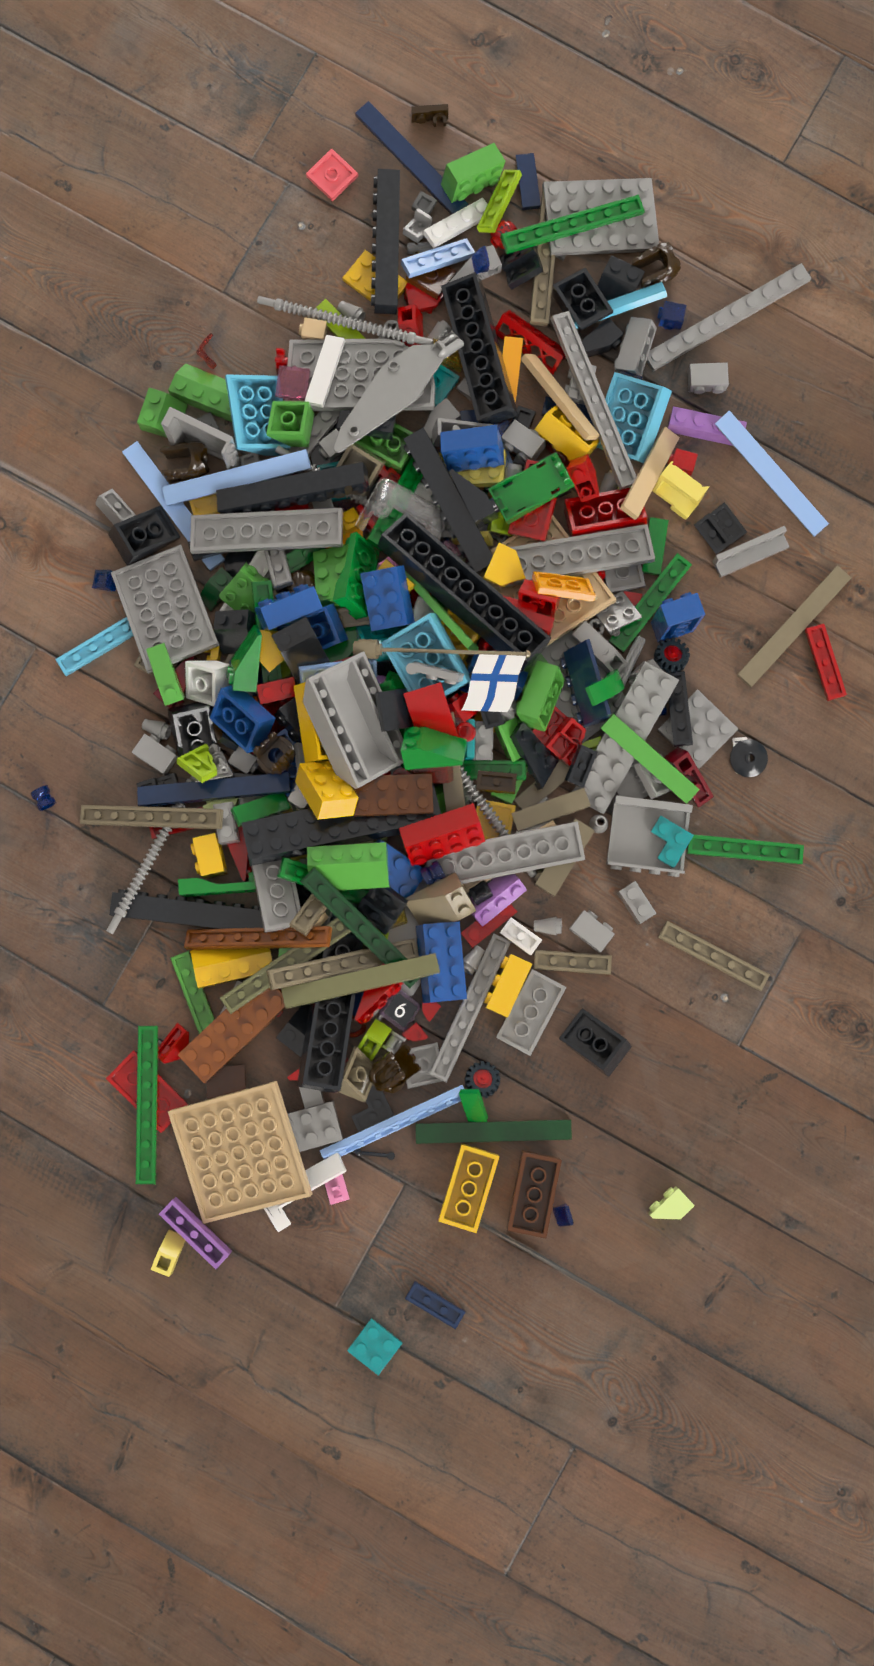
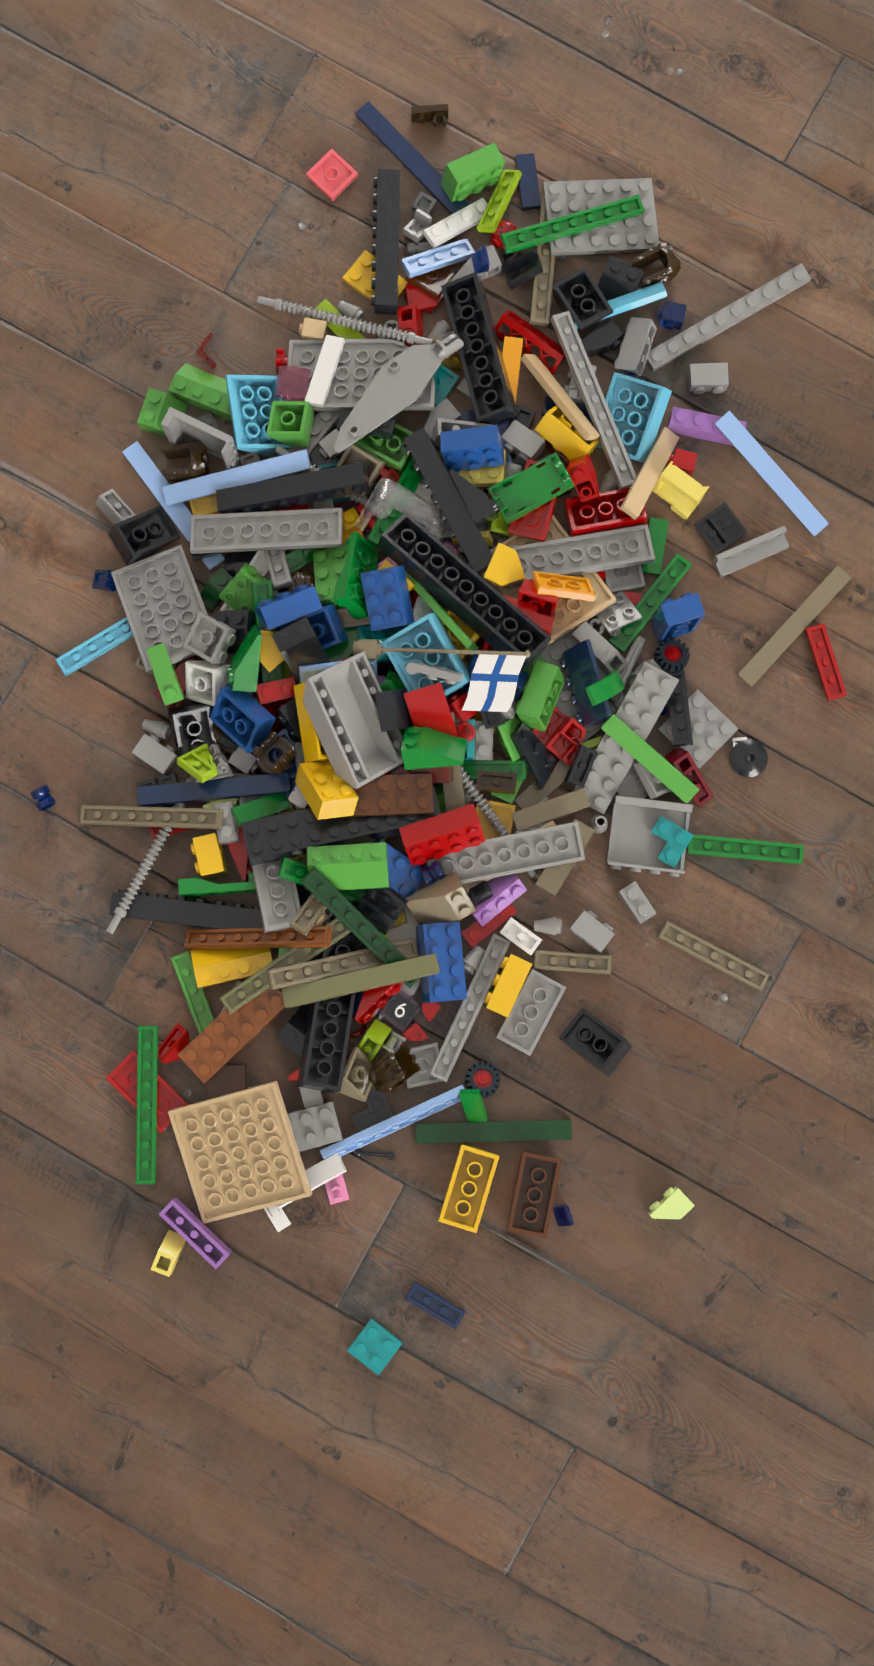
(210, 638): none -> light grey plate

